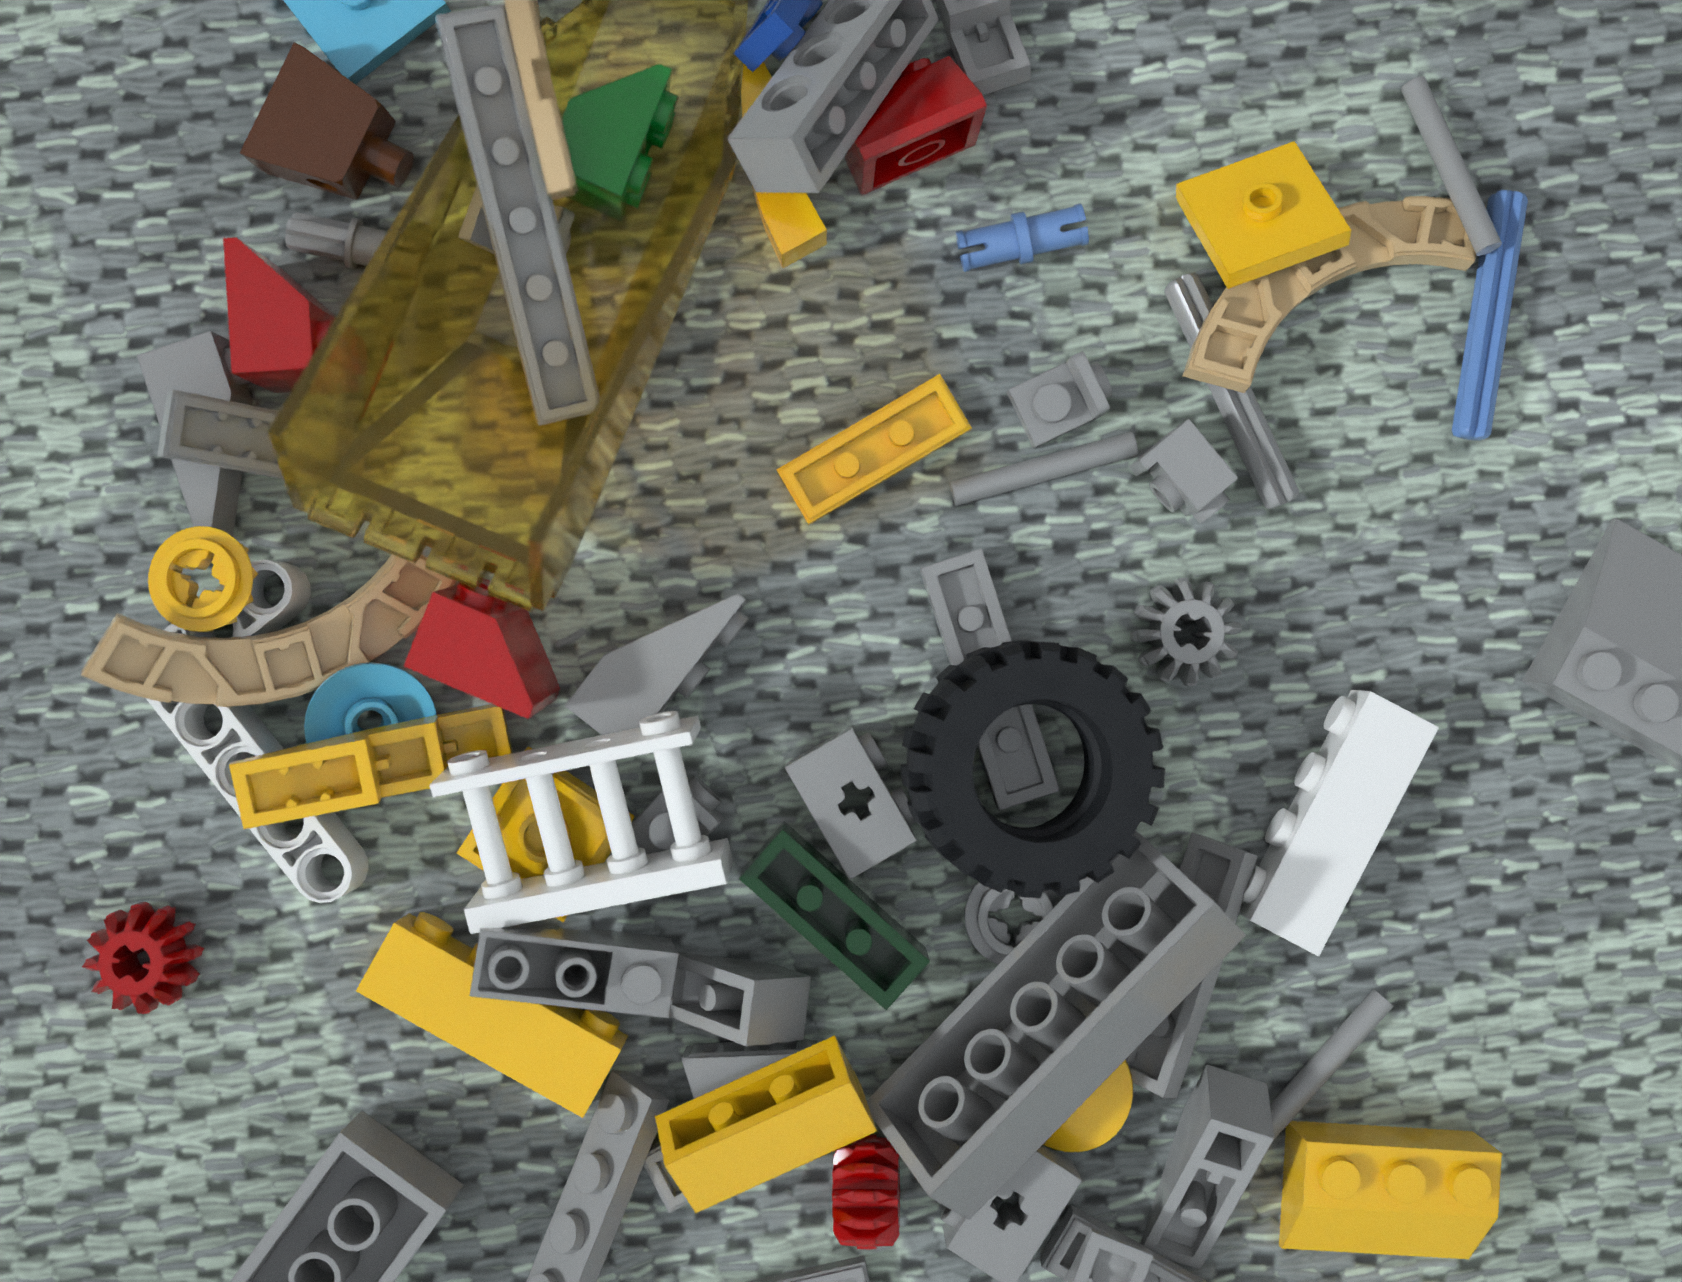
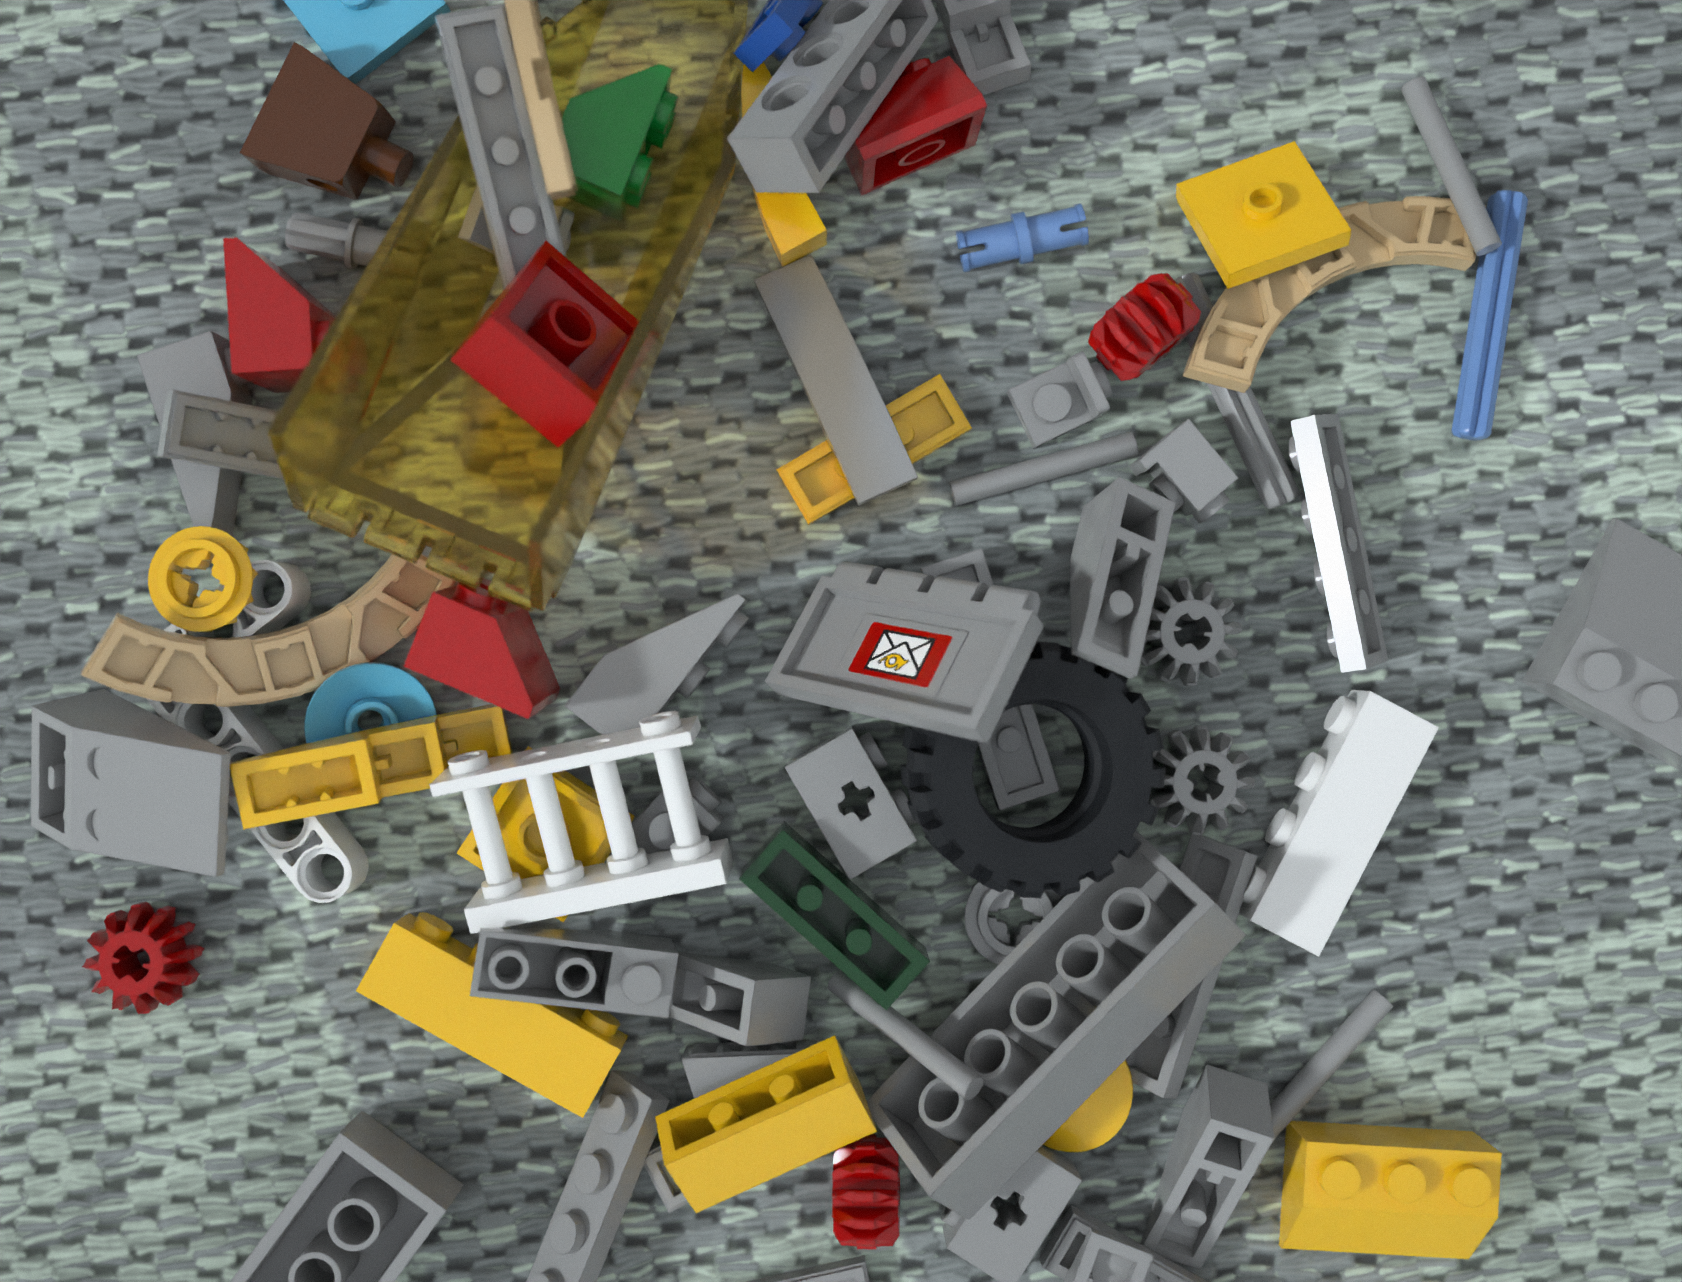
(128, 784): none -> light grey slope
(548, 344): none -> red slope
(836, 380): none -> light grey slope
(908, 1037): none -> light grey bar
(910, 648): none -> light grey hinge
(1117, 574): none -> light grey slope
(1144, 326): none -> red gear
(1219, 771): none -> light grey gear
(1342, 562): none -> plate

